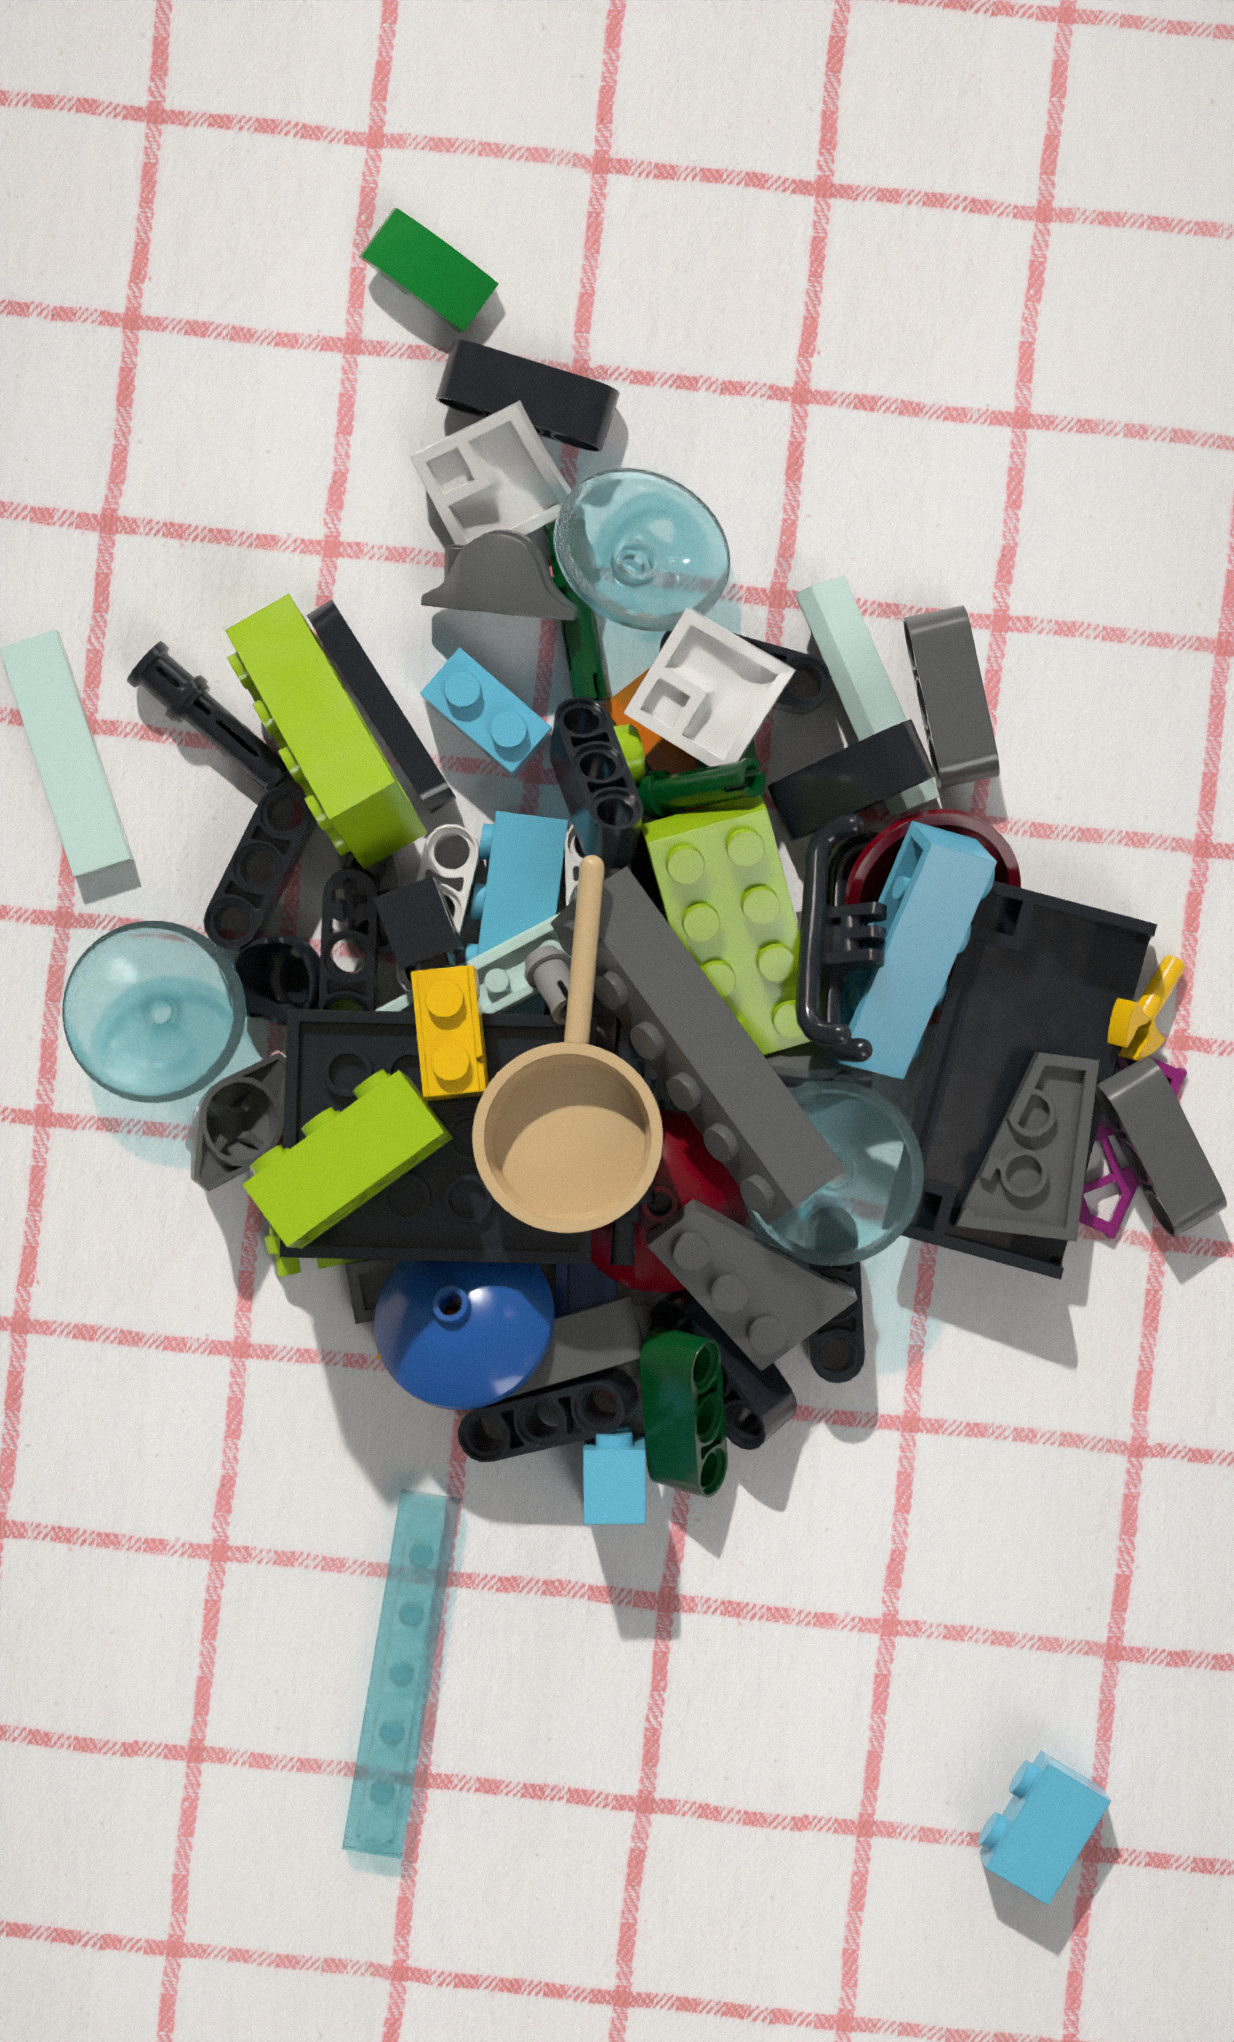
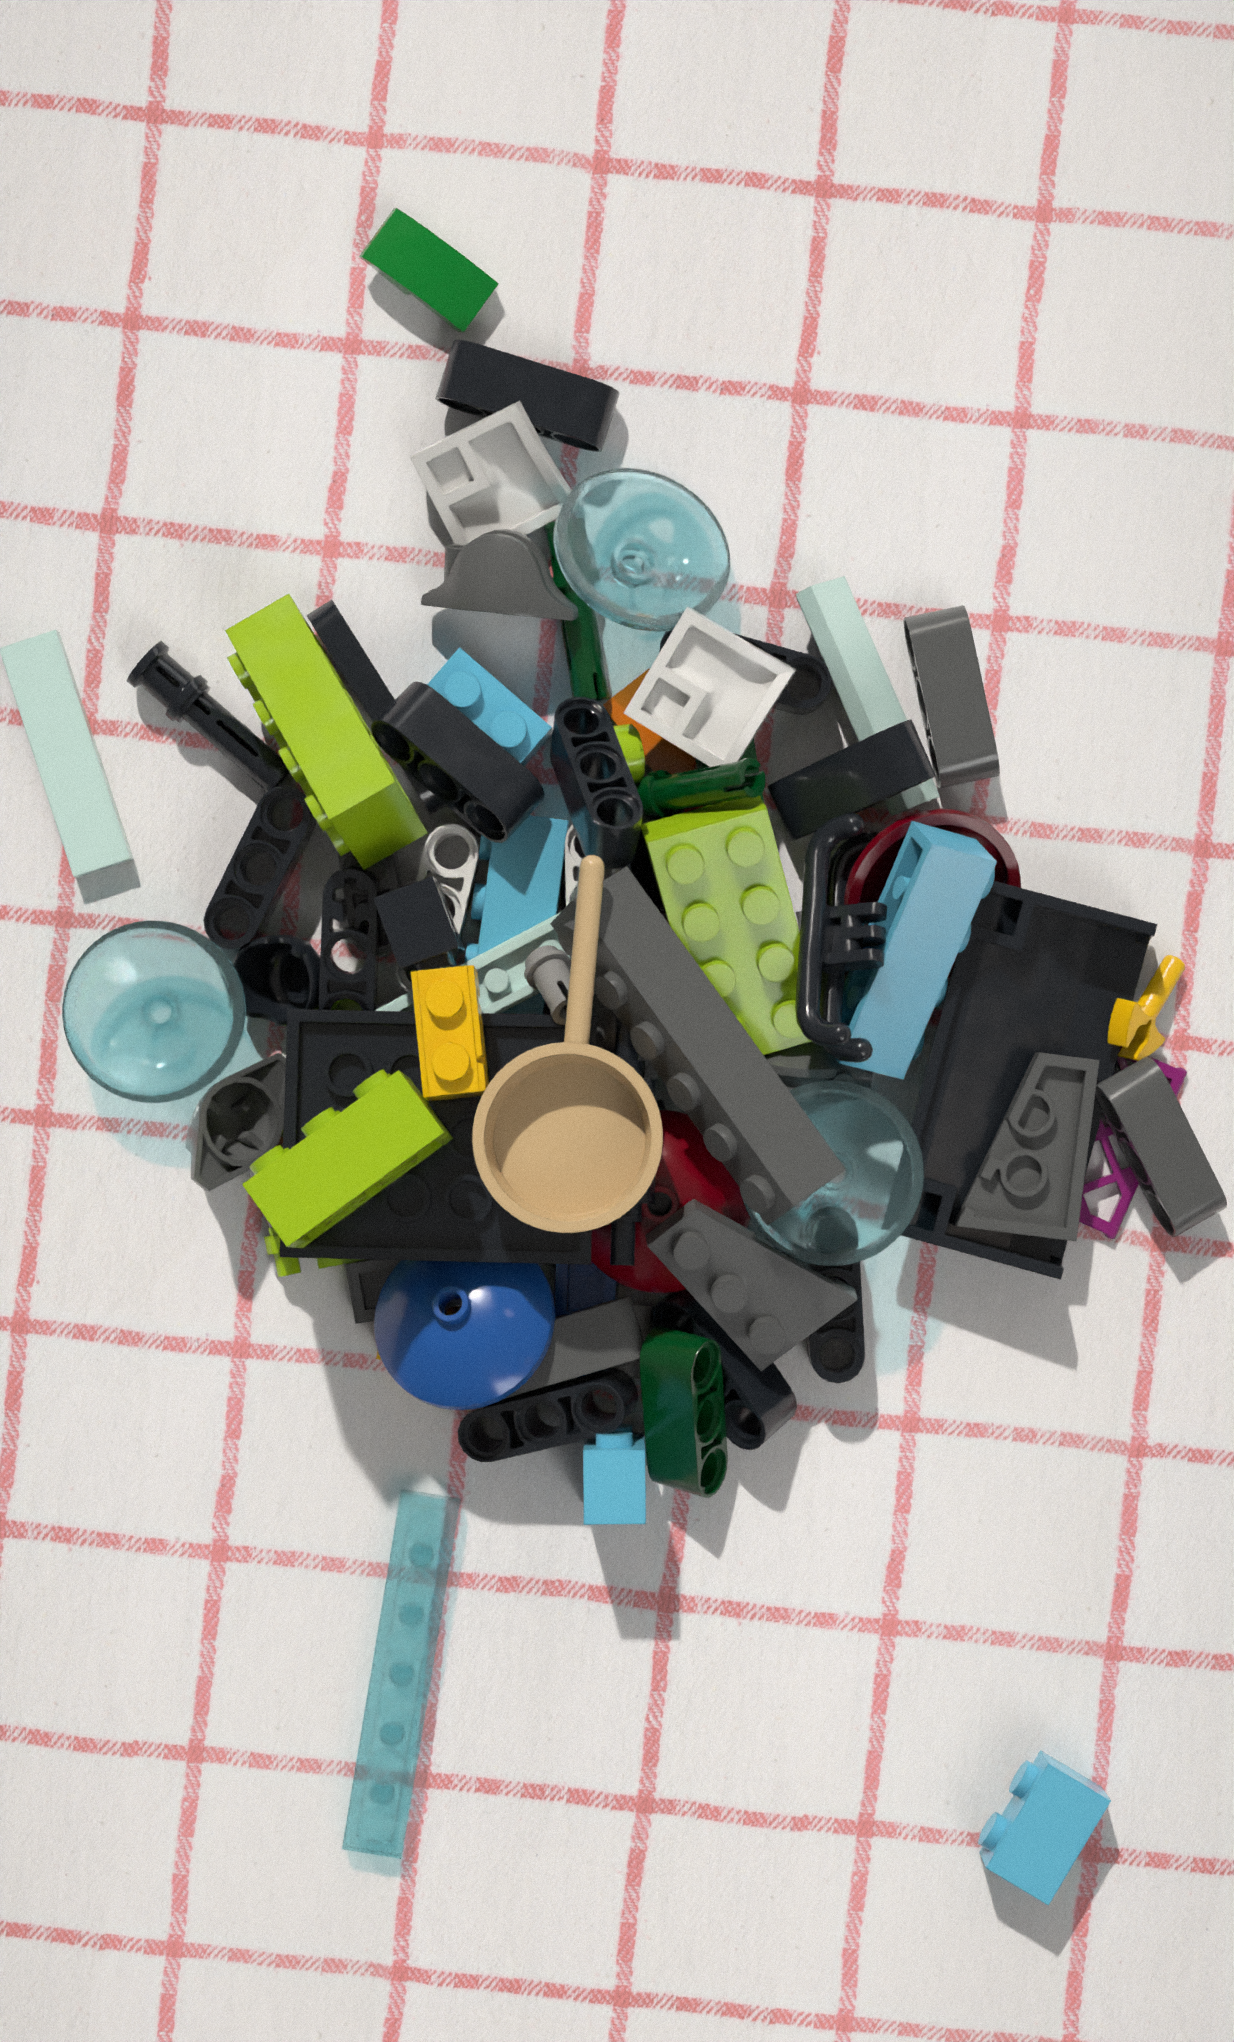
(457, 762): none -> black beam

